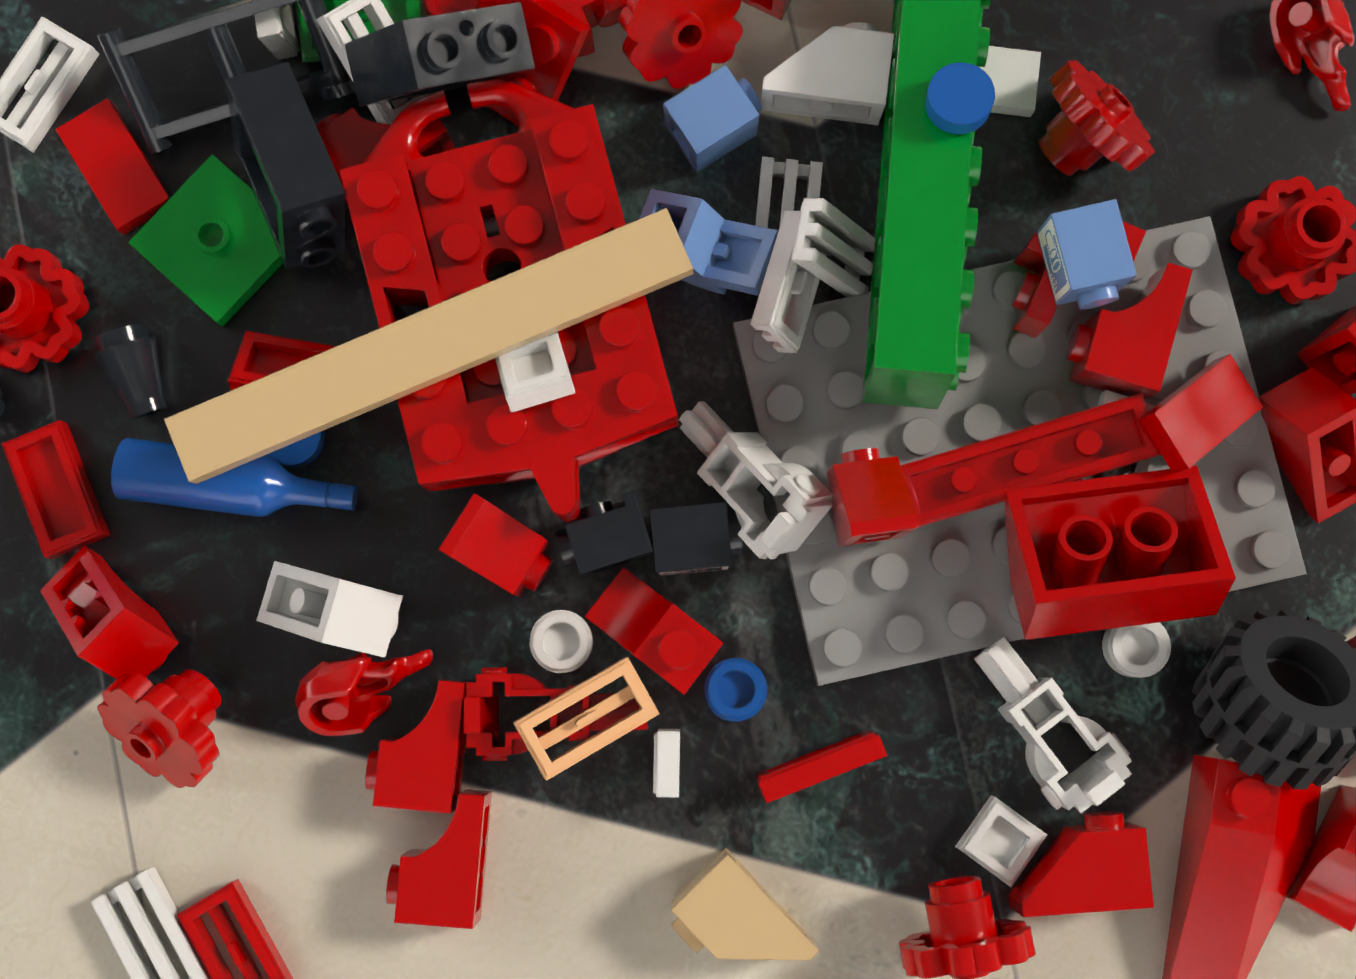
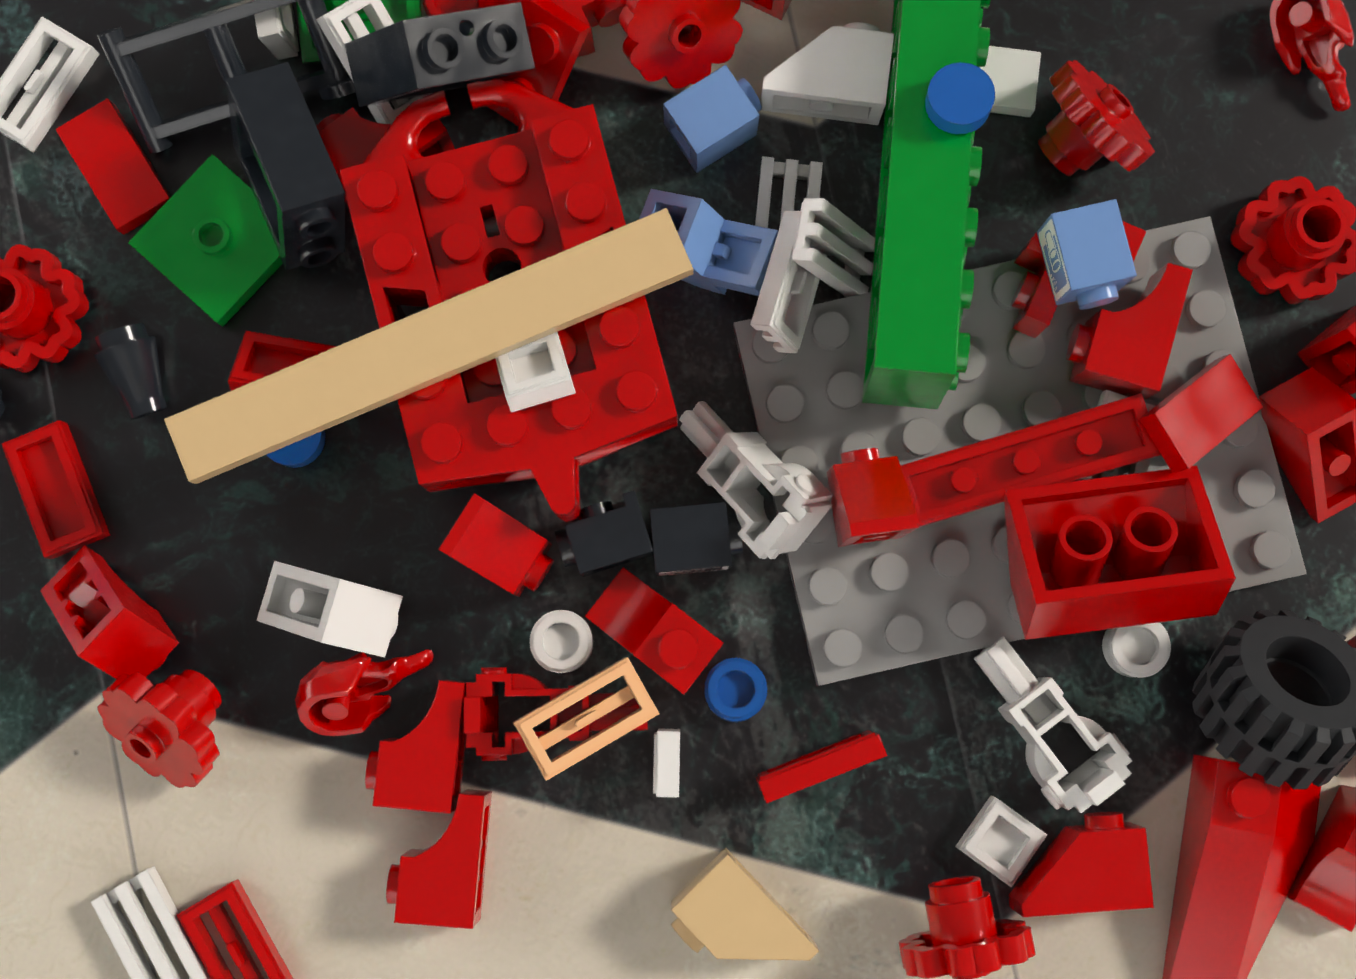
(155, 475): blue piece -> none

